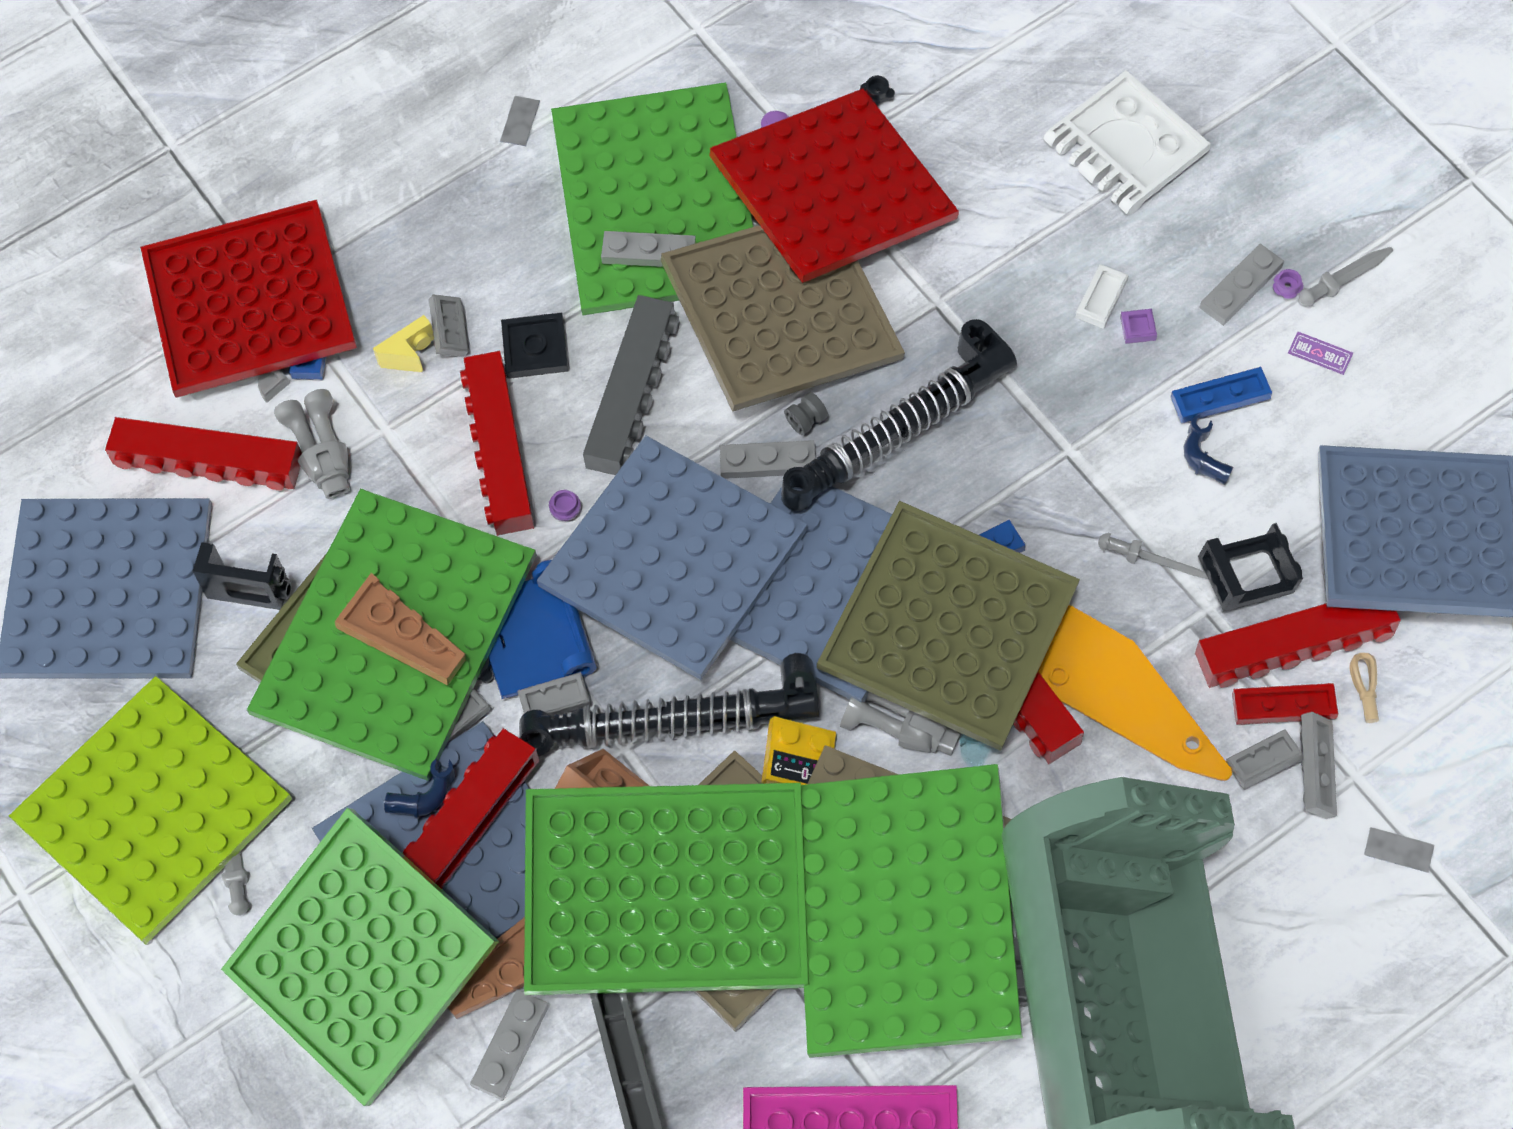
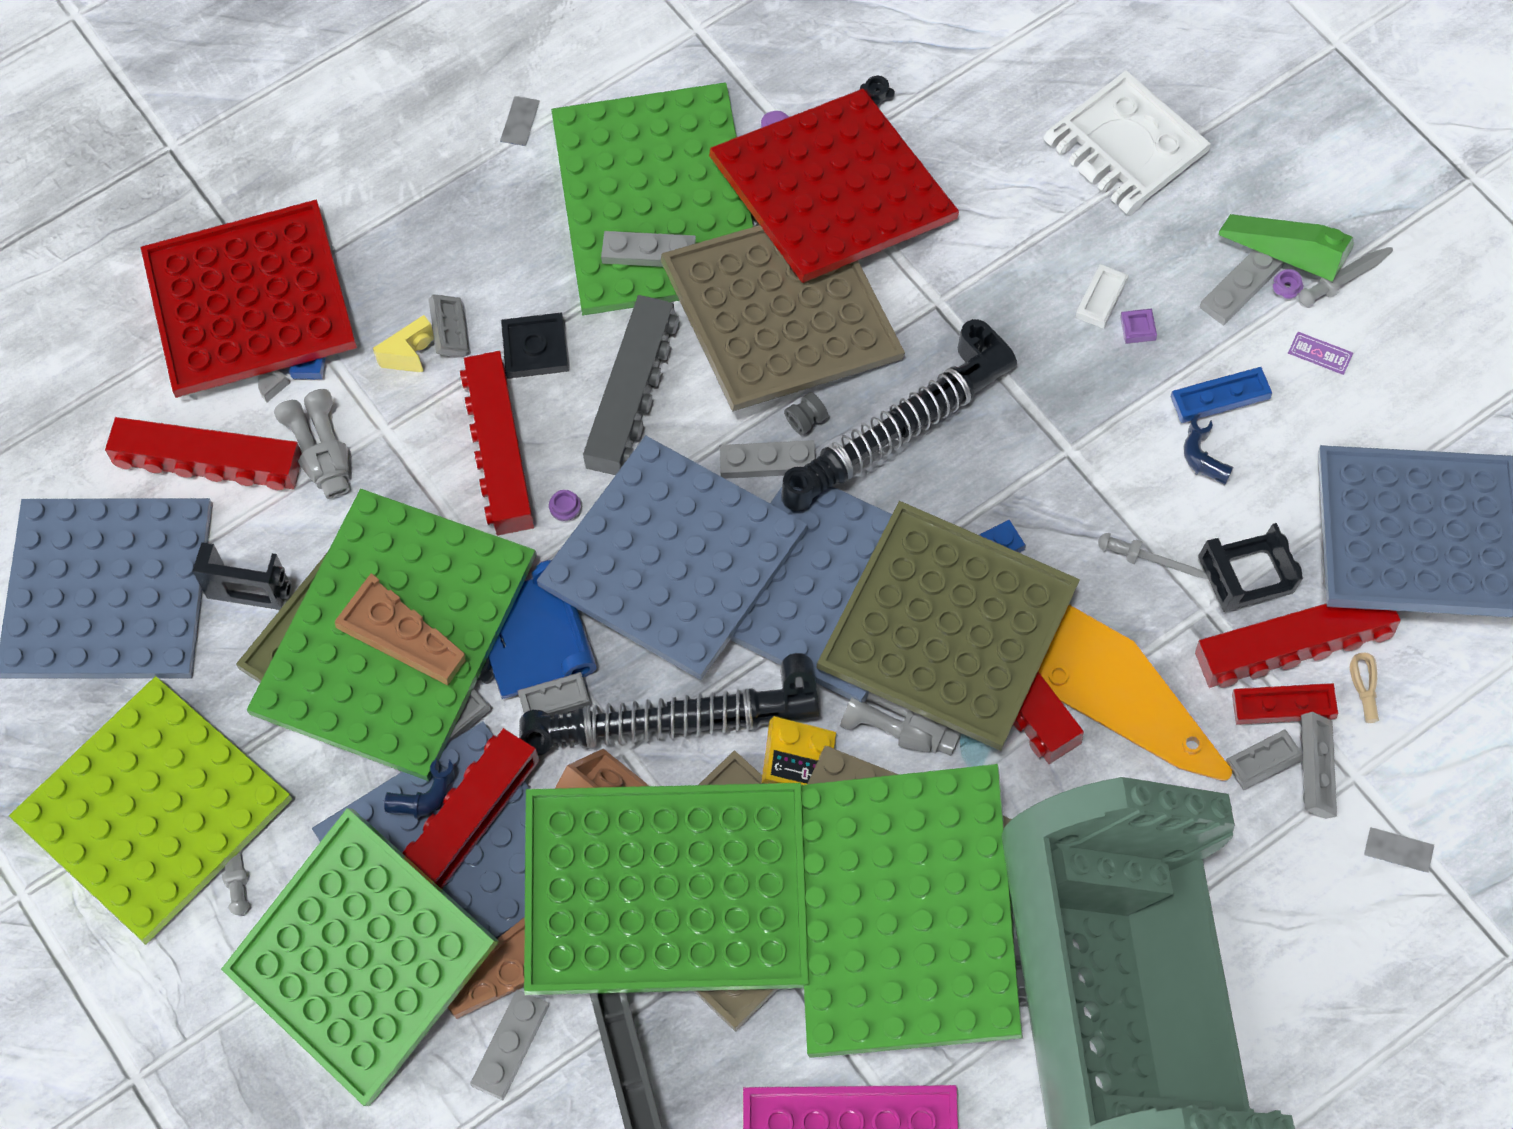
(1300, 244): none -> bright green wedge

